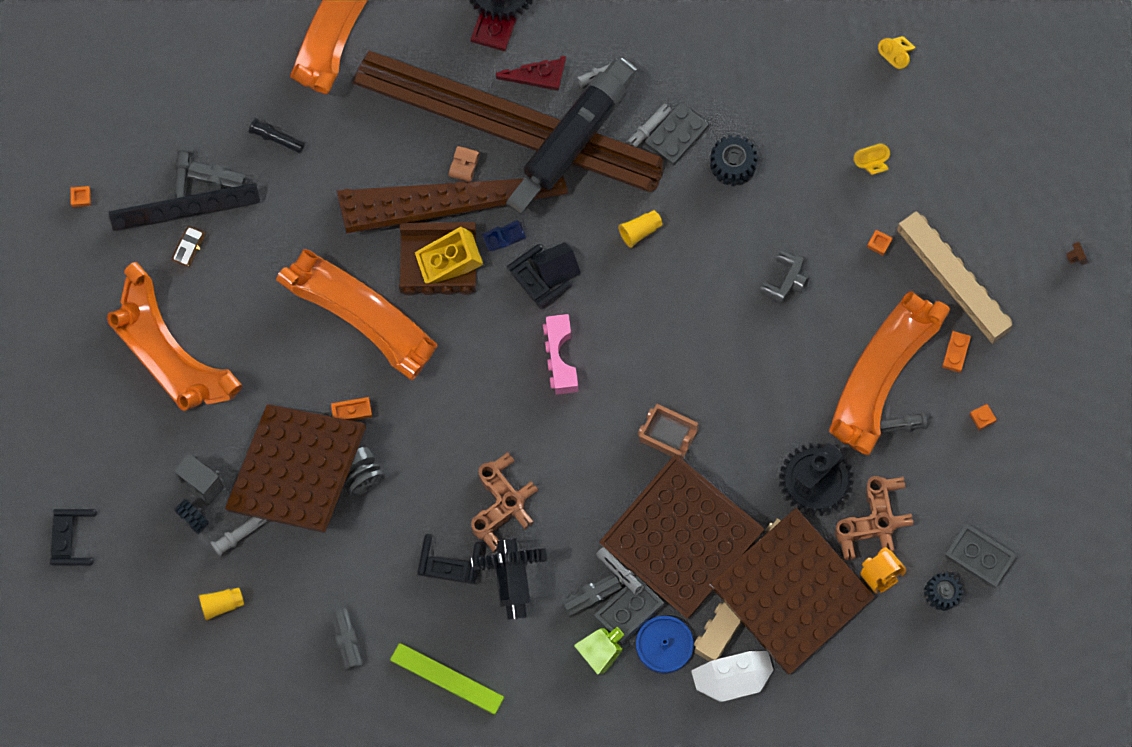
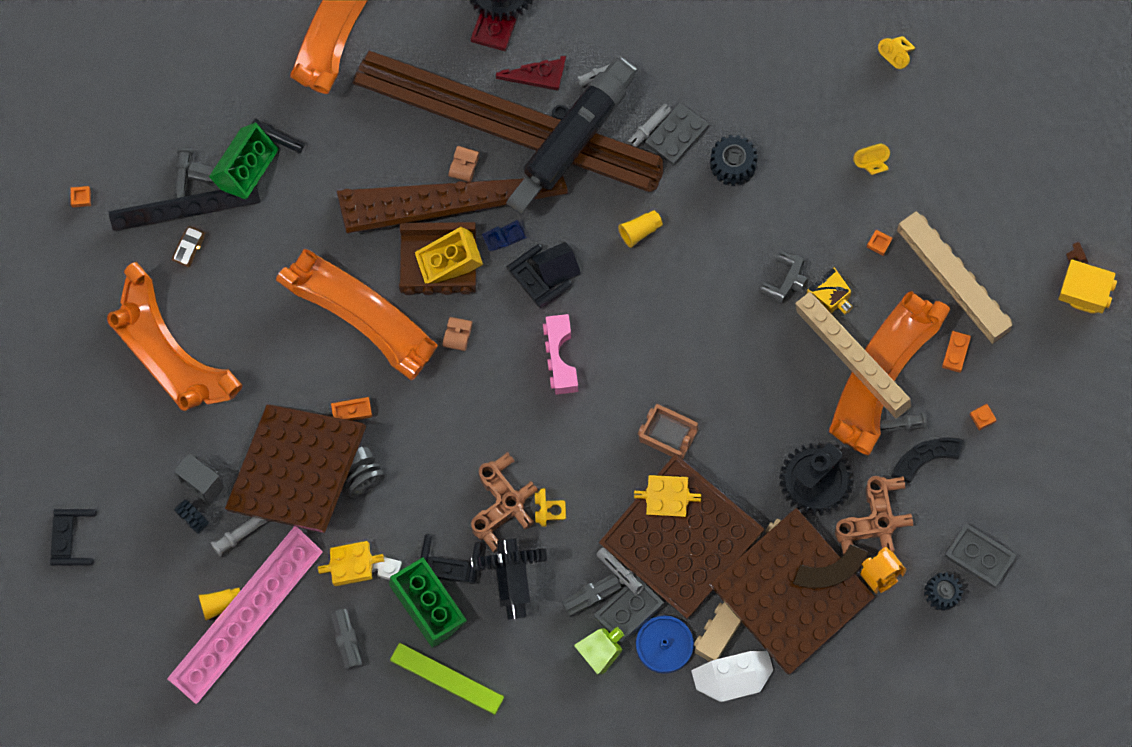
(244, 161): none -> green slope
(245, 615): none -> bright pink plate
(351, 563): none -> yellow plate
(387, 568): none -> white plate
(427, 602): none -> green slope
(457, 334): none -> nougat piece
(542, 515): none -> yellow bracket
(559, 111): none -> black plate
(667, 496): none -> yellow plate
(831, 574): none -> dark brown tile
(832, 292): none -> yellow torso
(853, 355): none -> tan brick
(924, 453): none -> black tile
(1087, 287): none -> yellow brick

